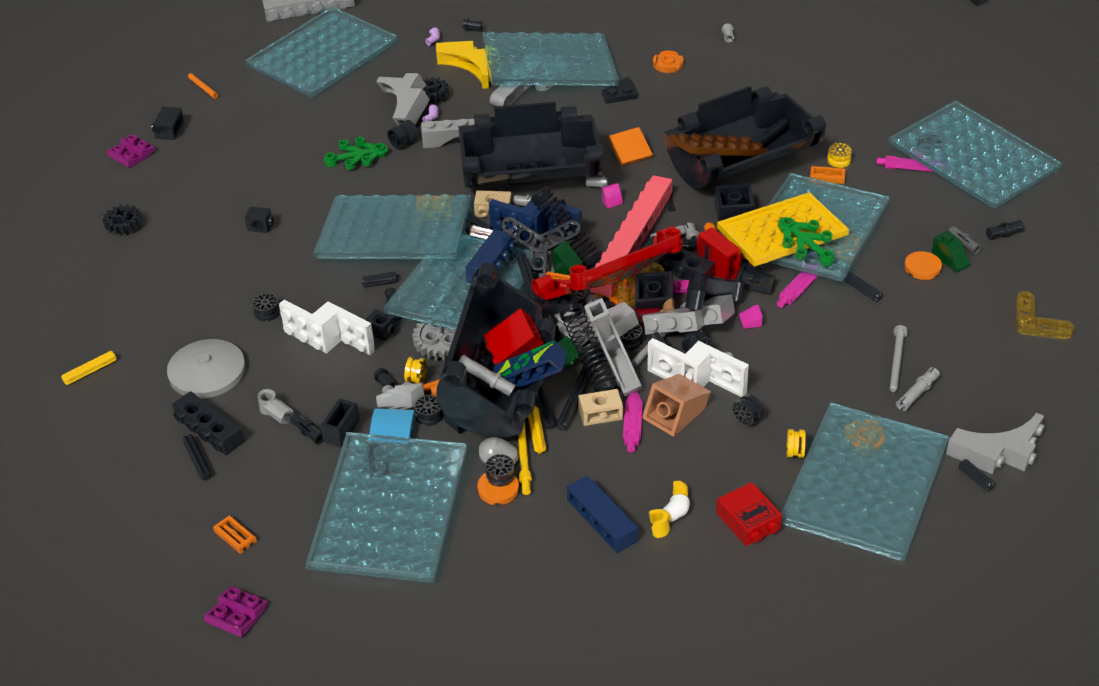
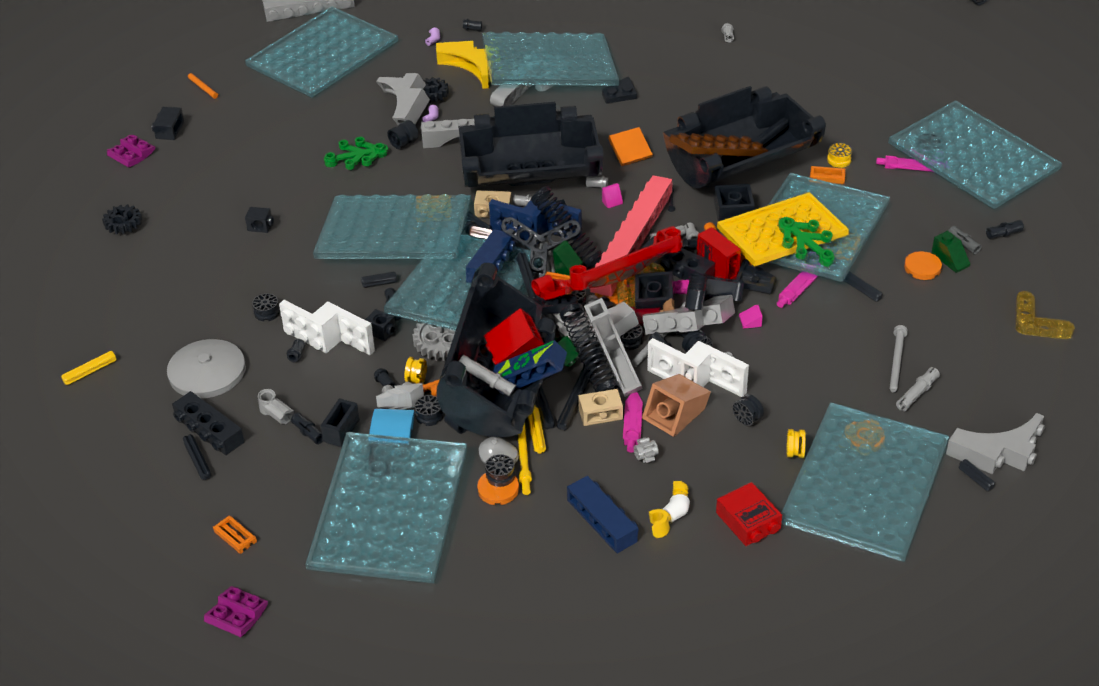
(294, 352): none -> black pin
(645, 450): none -> light grey gear
(668, 62): orange tile -> none

